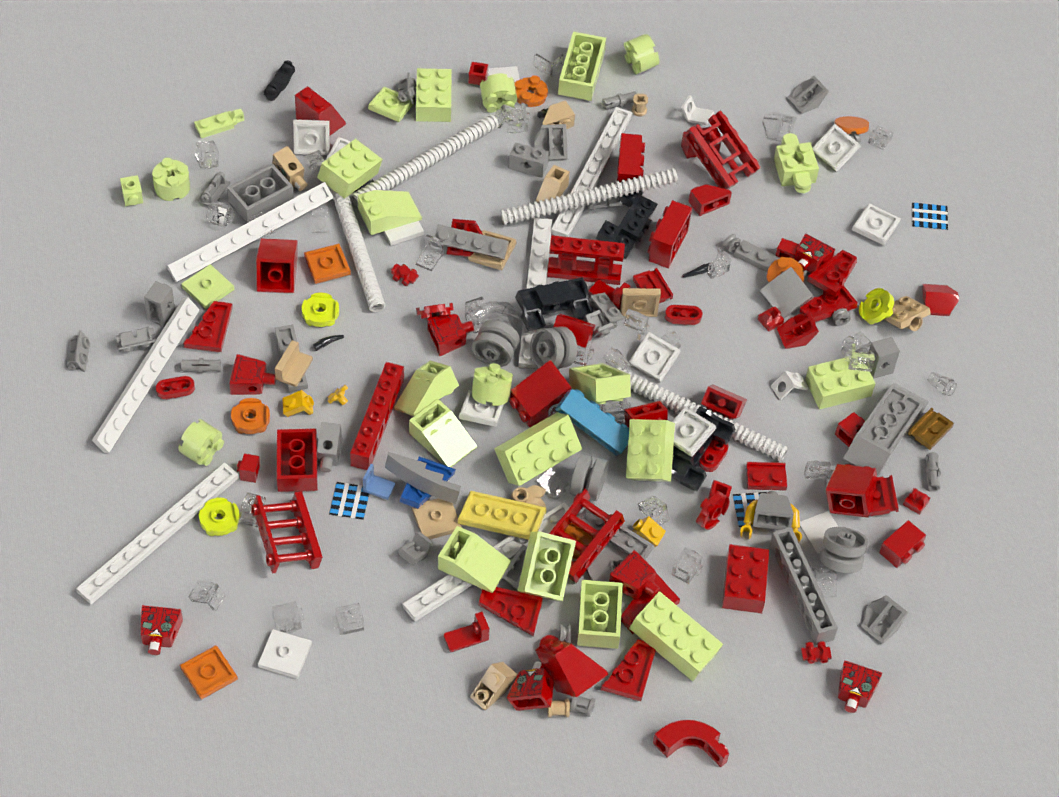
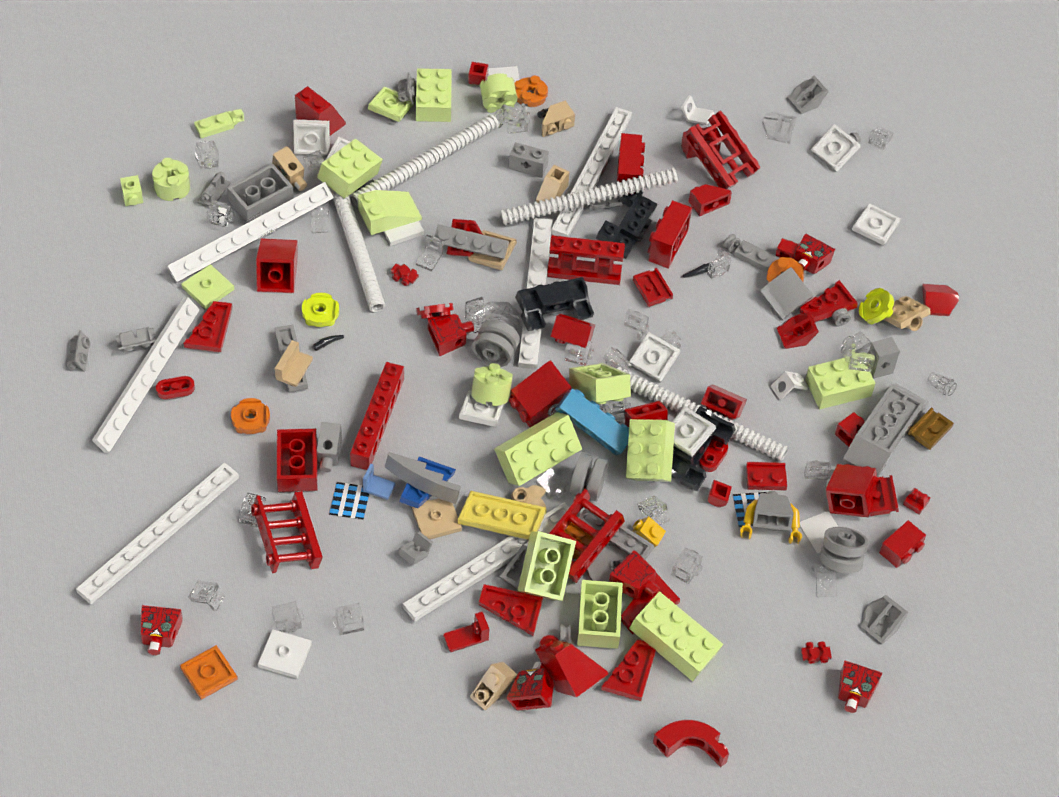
(159, 303): light grey brick -> none
(187, 365): light grey pin -> none
(201, 442): yellowish green brick -> none
(223, 526): neon yellow plate -> none
(249, 376): red torso -> none
(249, 467): red plate -> none
(279, 81): black piece -> none
(296, 403): yellow bracket -> none
(327, 263): orange plate -> none
(338, 395): yellow plant -> none
(427, 384): yellowish green slope -> none
(441, 433): slope -> none
(472, 560): yellowish green slope -> none
(548, 67): clear bracket -> none
(553, 139): light grey slope -> none
(555, 345): light grey wheel -> none
(559, 708): tan bush -> none
(582, 66): yellowish green brick -> none
(582, 705): light grey bush -> none
(601, 325): light grey bracket -> none
(603, 303): light grey hinge -> none
(614, 295): red bracket -> none
(618, 100): light grey pin -> none
(640, 102): tan bush -> none
(641, 53): yellowish green brick -> none
(641, 300): tan plate -> none
(683, 314): red plate -> none
(712, 509): red plate -> none
(745, 578): red brick -> none
(771, 318): red tile -> none
(796, 163): yellowish green brick -> none
(803, 586): light grey brick -> none
(833, 273): red wing -> none
(851, 123): orange tile -> none
(929, 216): sticker -> none
(933, 471): light grey pin -> none

